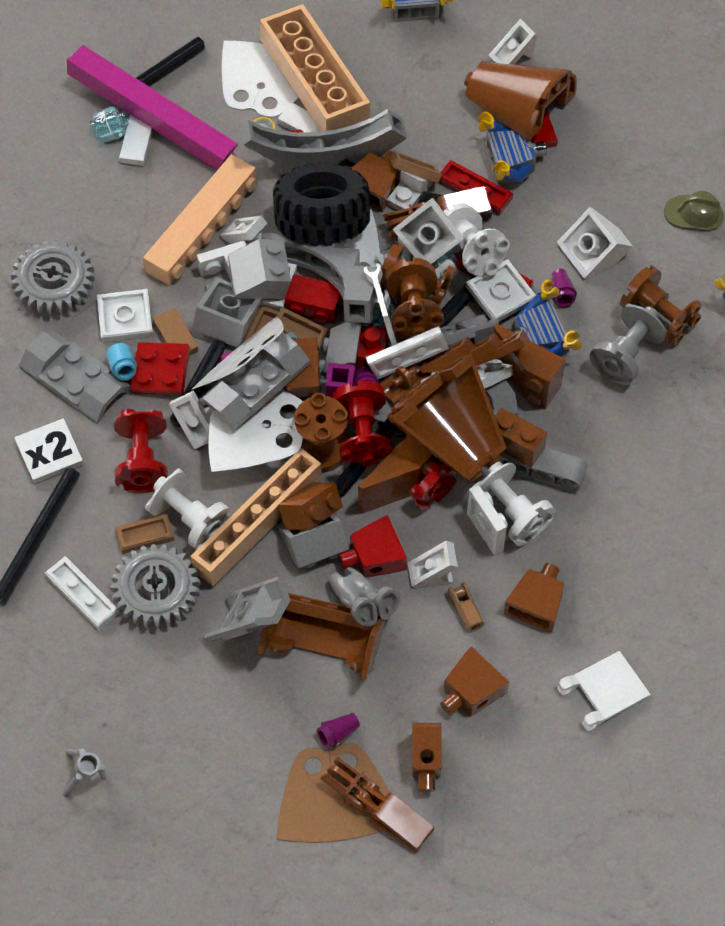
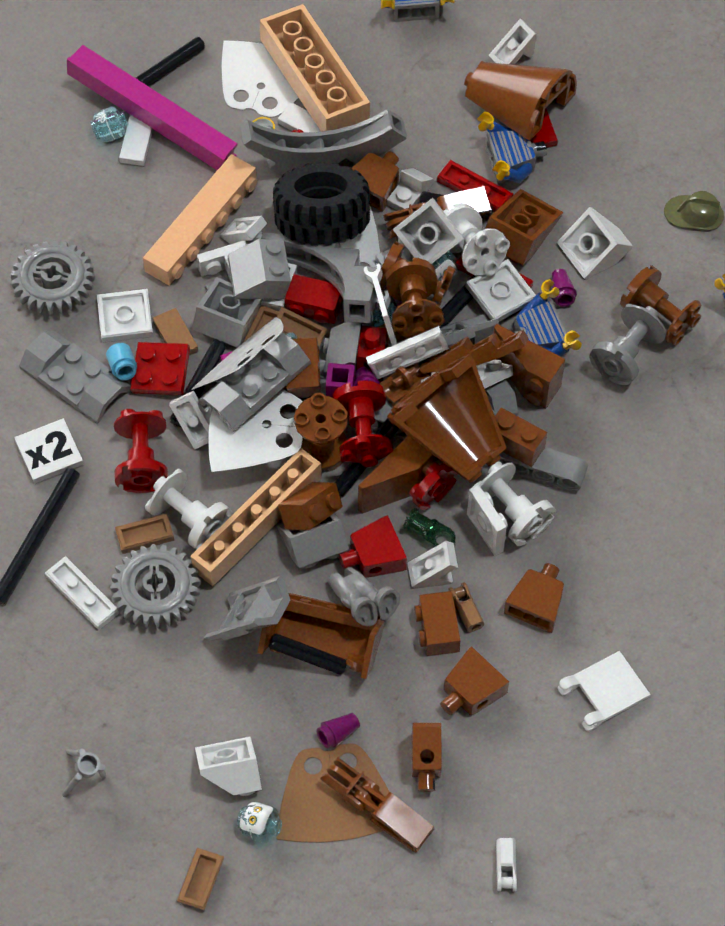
(200, 879): none -> medium nougat tile
(230, 766): none -> white slope
(259, 822): none -> head
(307, 653): none -> black axle
(415, 166): medium nougat tile -> none
(428, 528): none -> clear green connector
(438, 622): none -> dark orange brick
(506, 862): none -> white bar
(524, 223): none -> dark orange slope

